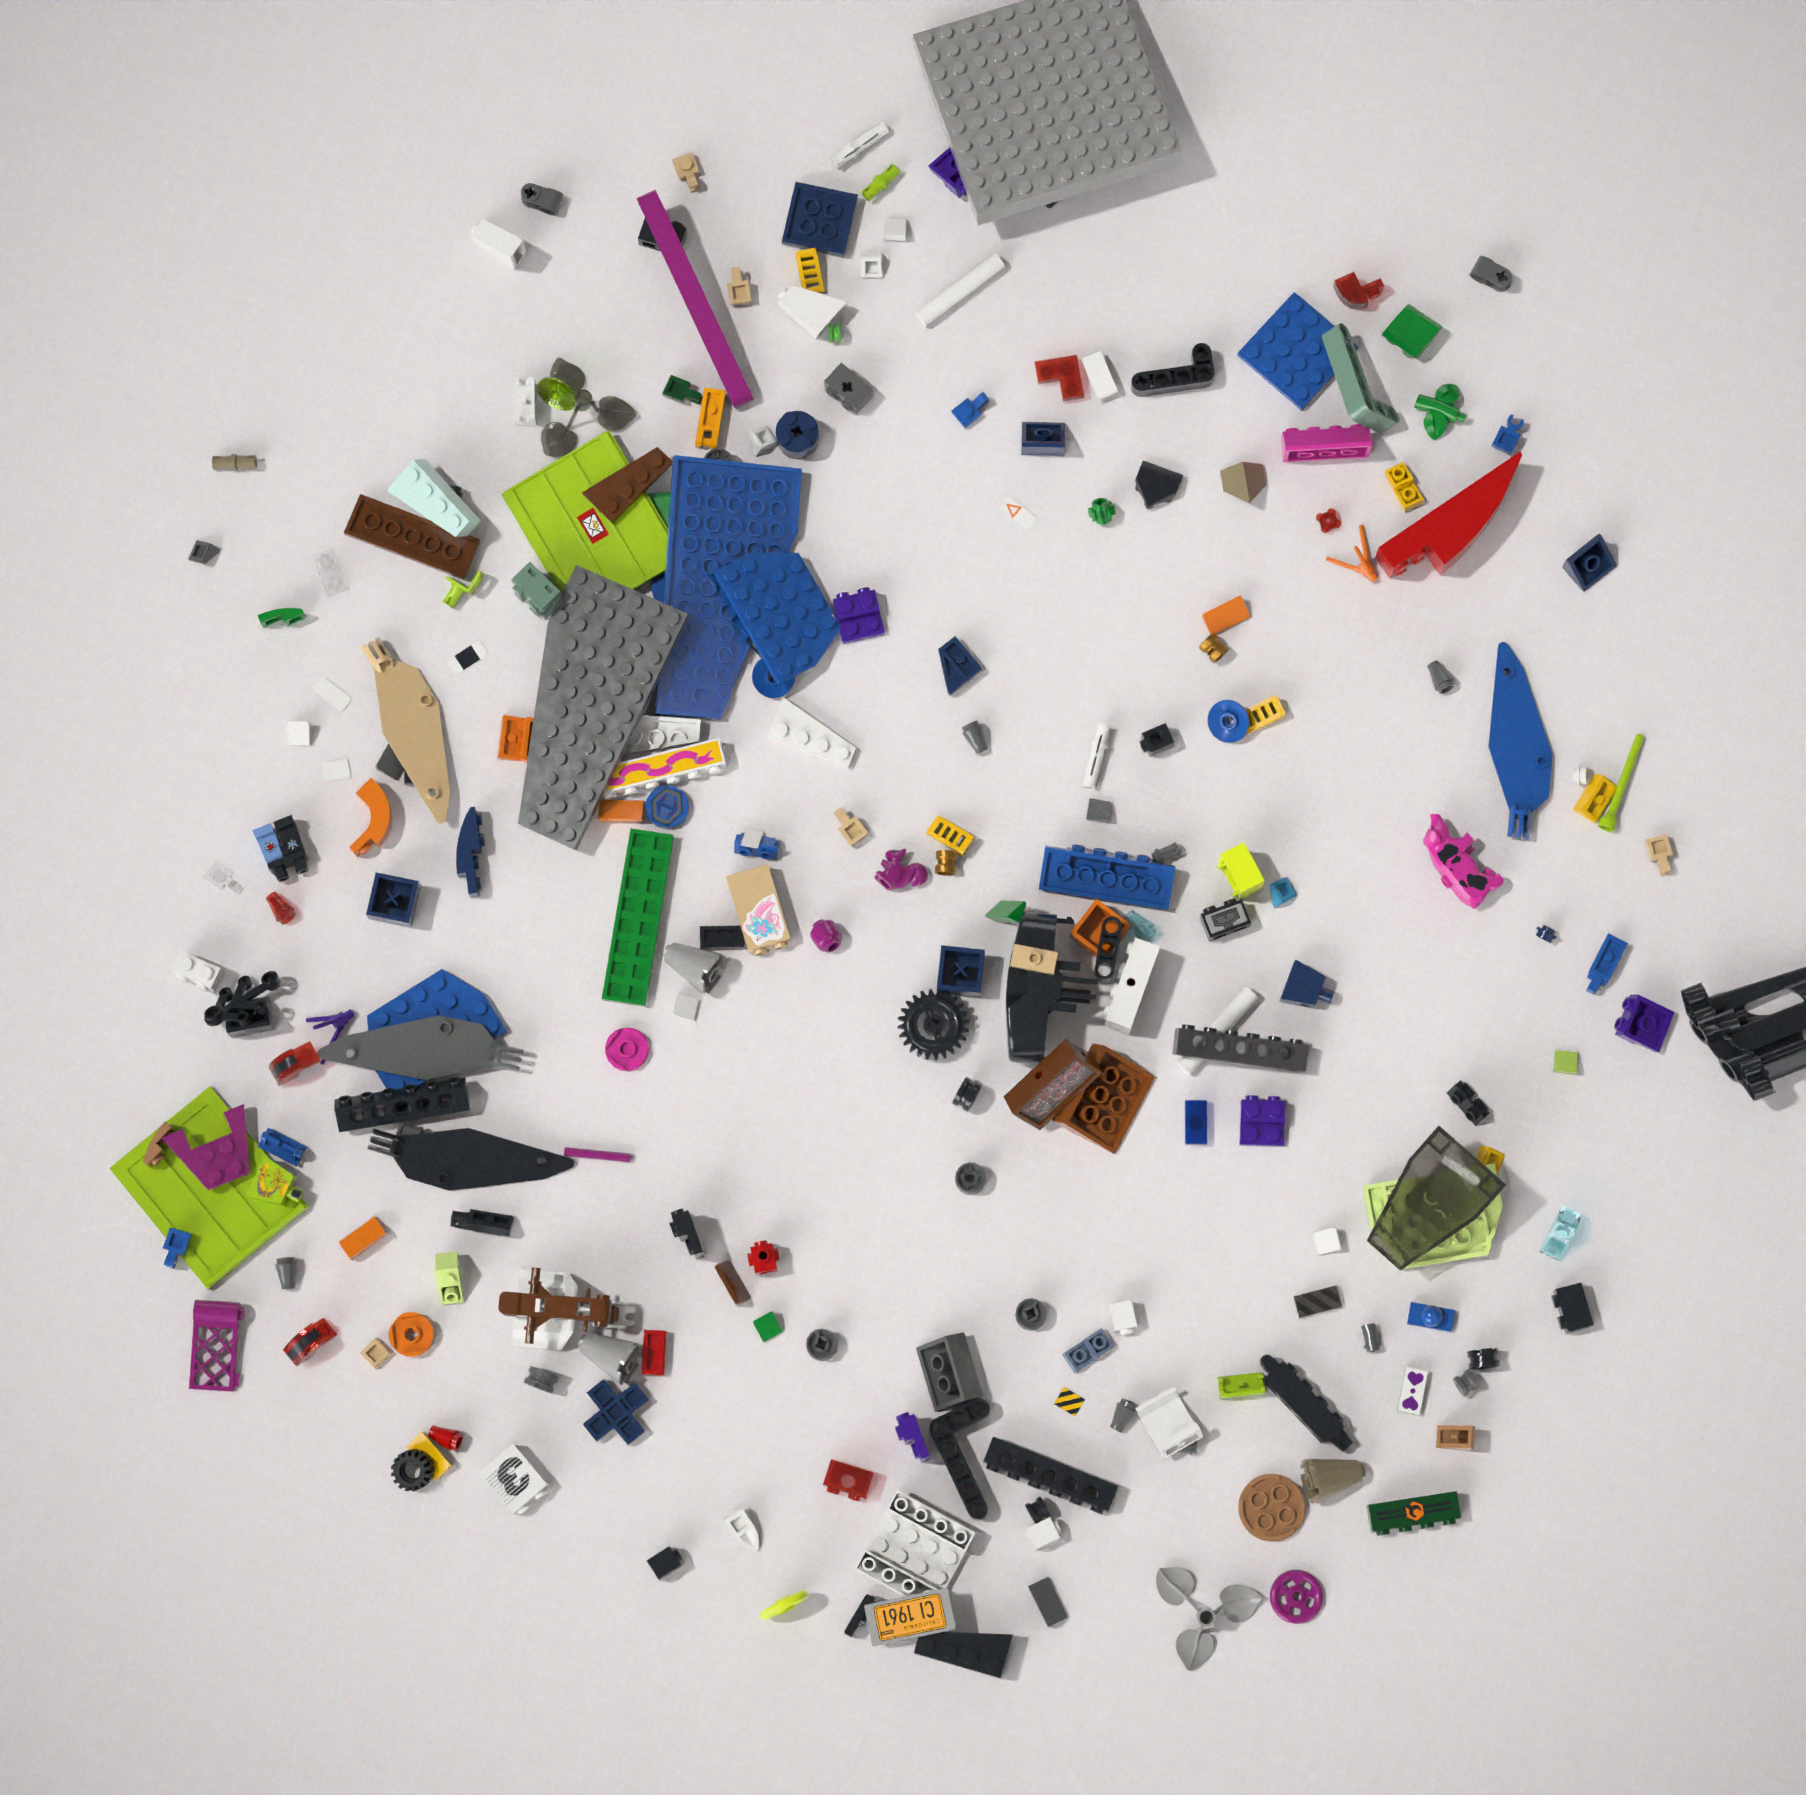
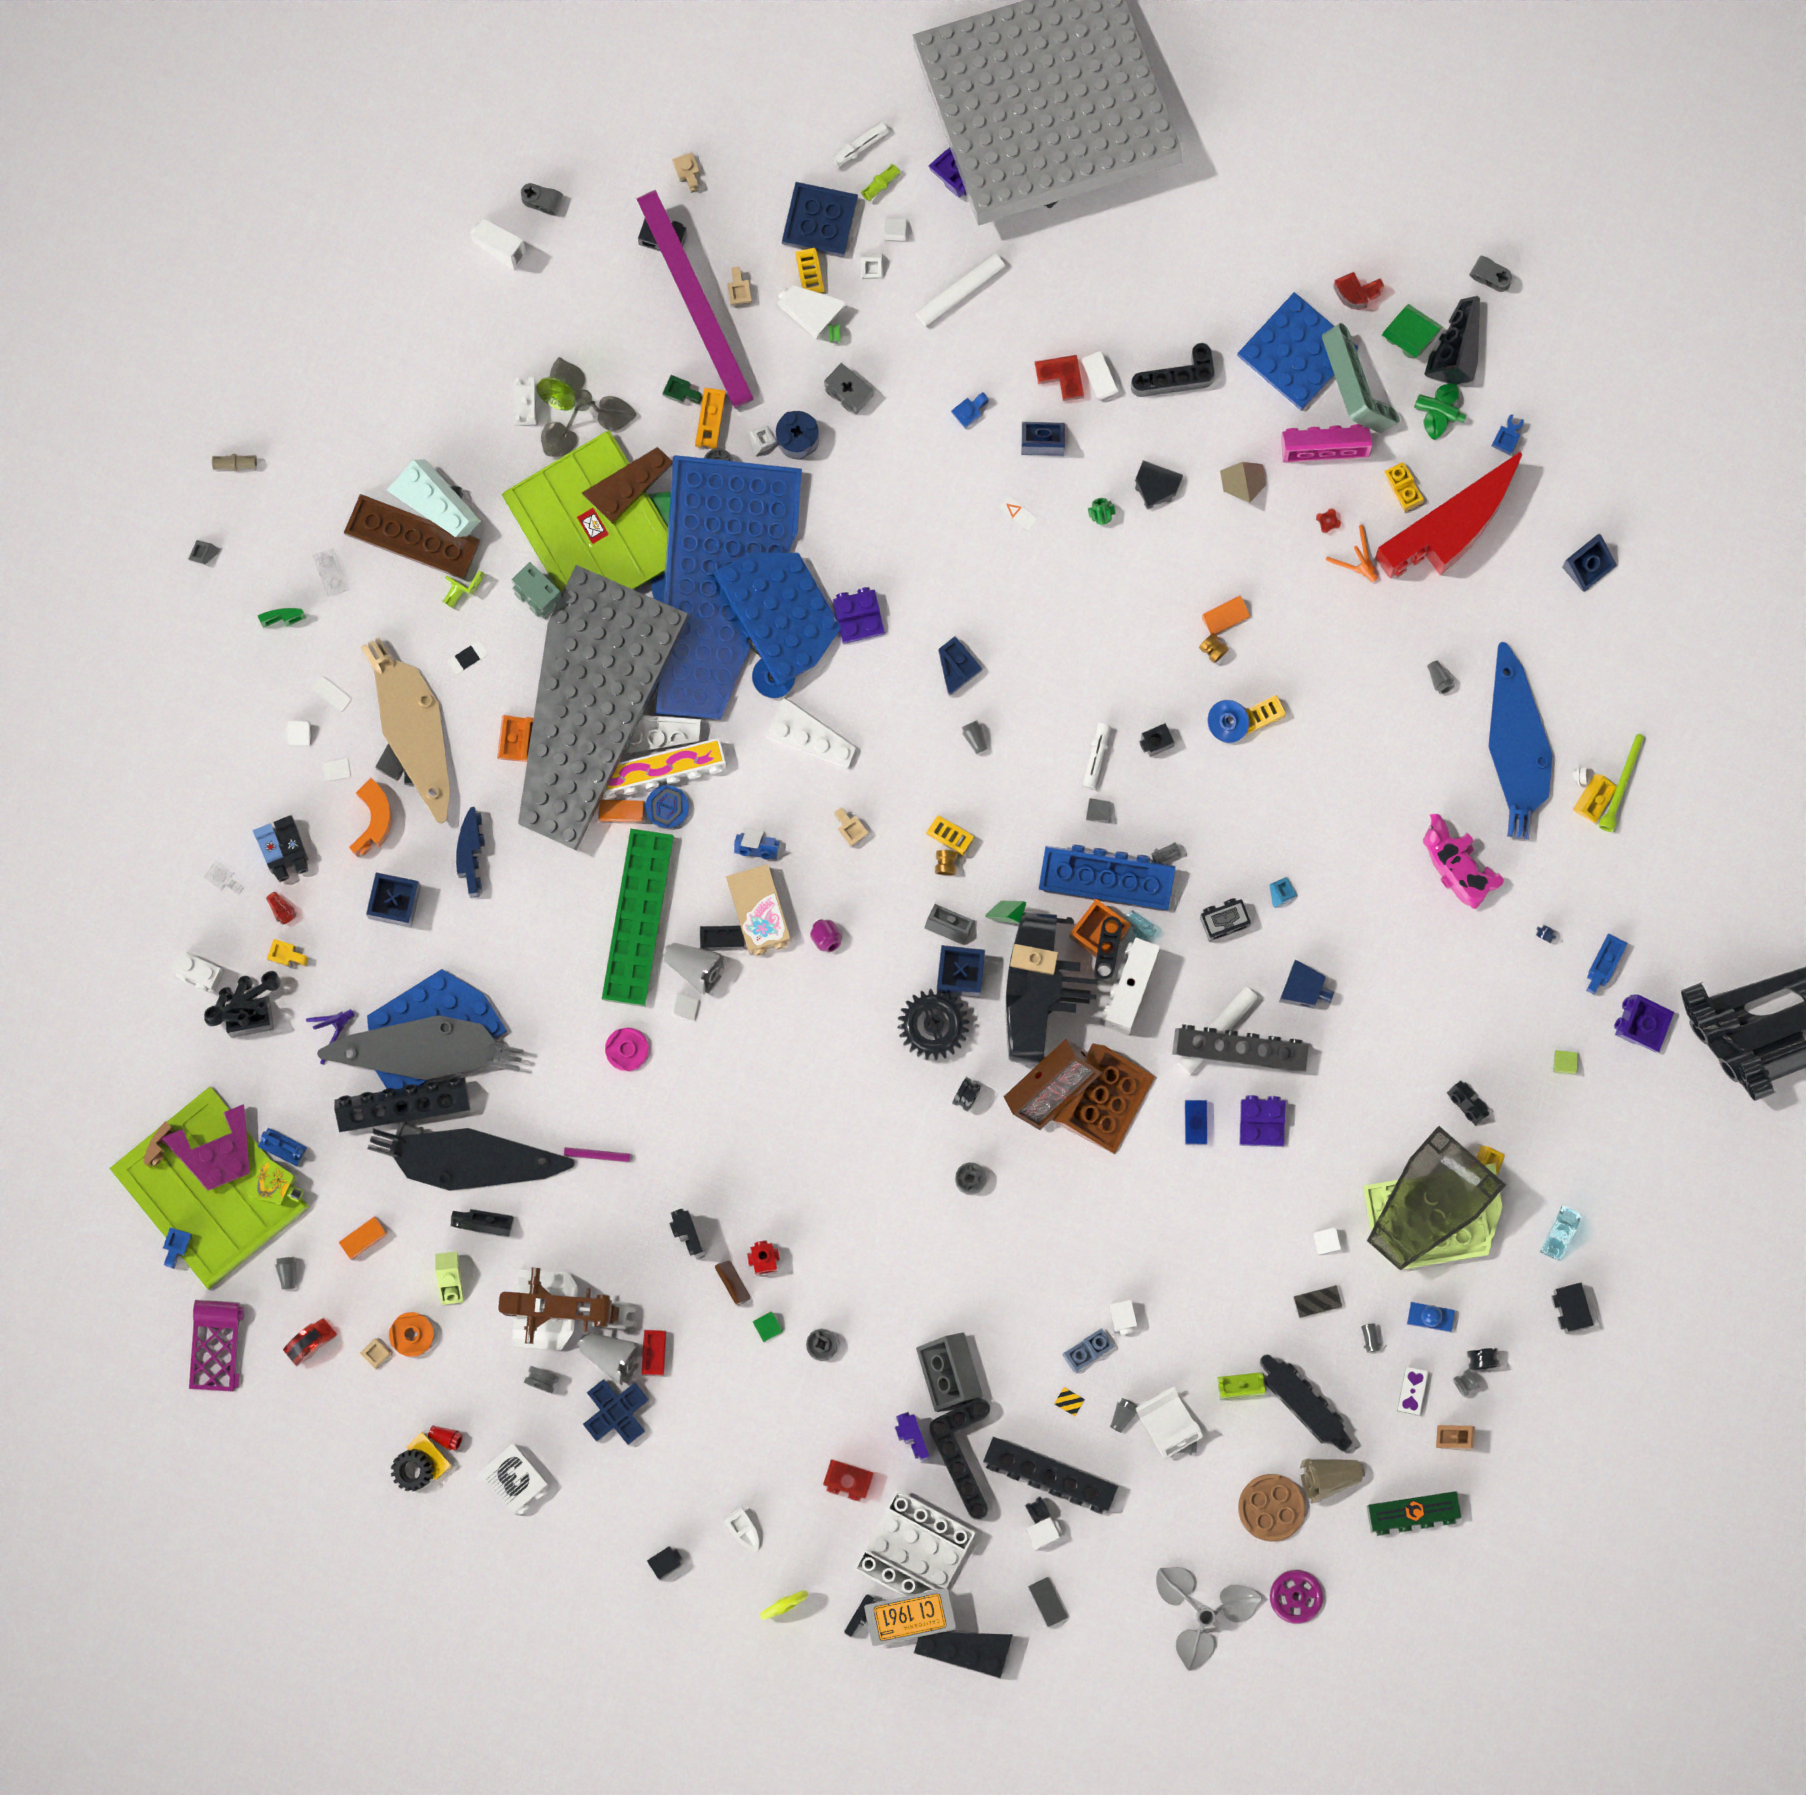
(283, 954): none -> yellow plate
(292, 1062): clear red brick -> none
(897, 875): magenta animal -> none
(949, 924): none -> dark grey slope
(1022, 1318): dark grey wheel -> none
(1241, 871): neon yellow container -> none
(1457, 353): none -> black wedge
(1659, 850): tan plate -> none

